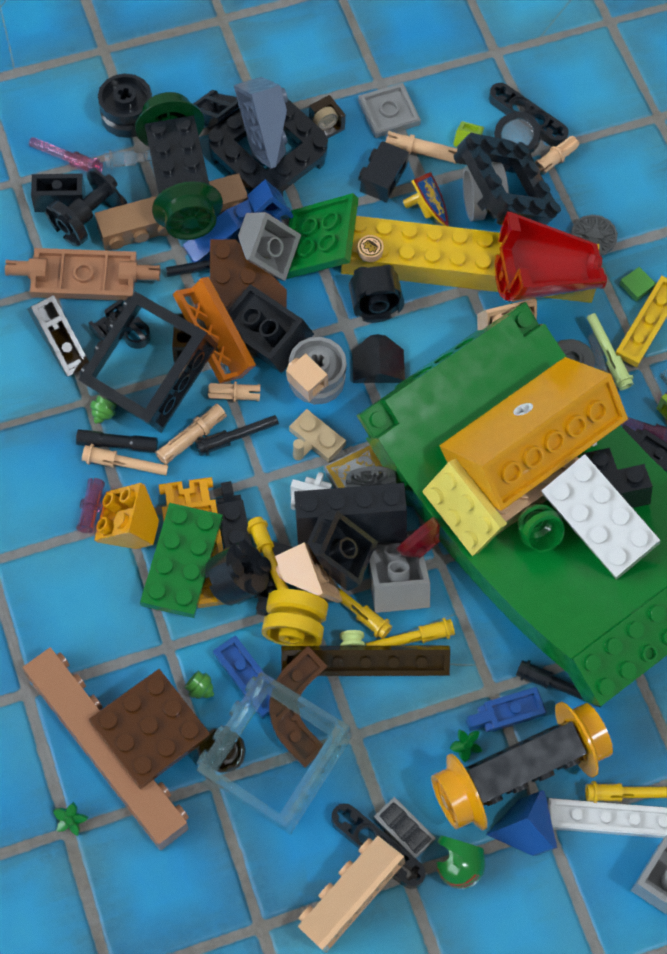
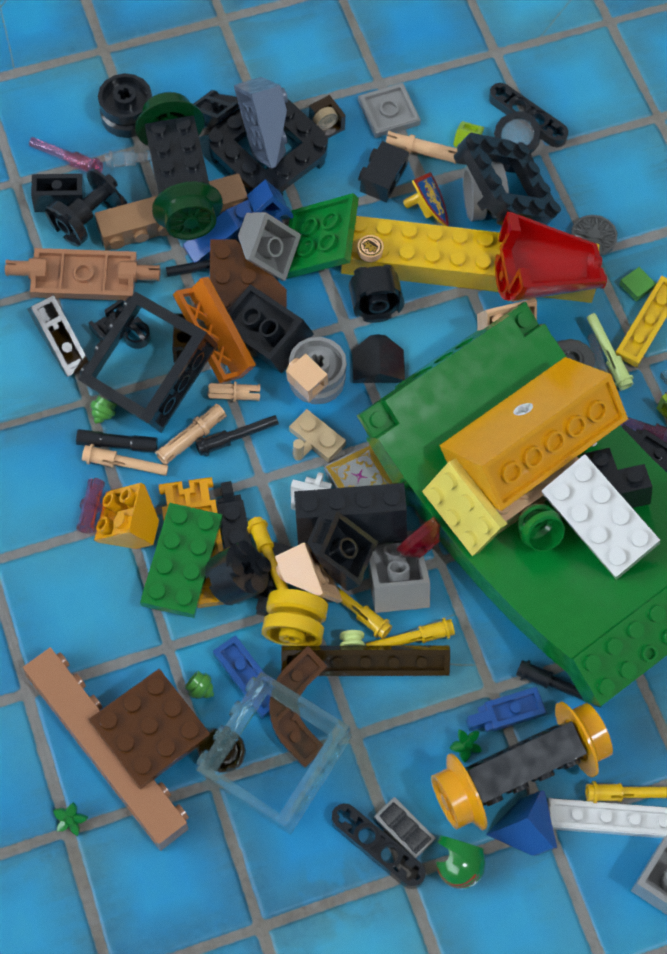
(351, 893): light nougat slope -> none
(370, 476): dark grey wheel -> none
(557, 154): light nougat axle -> none

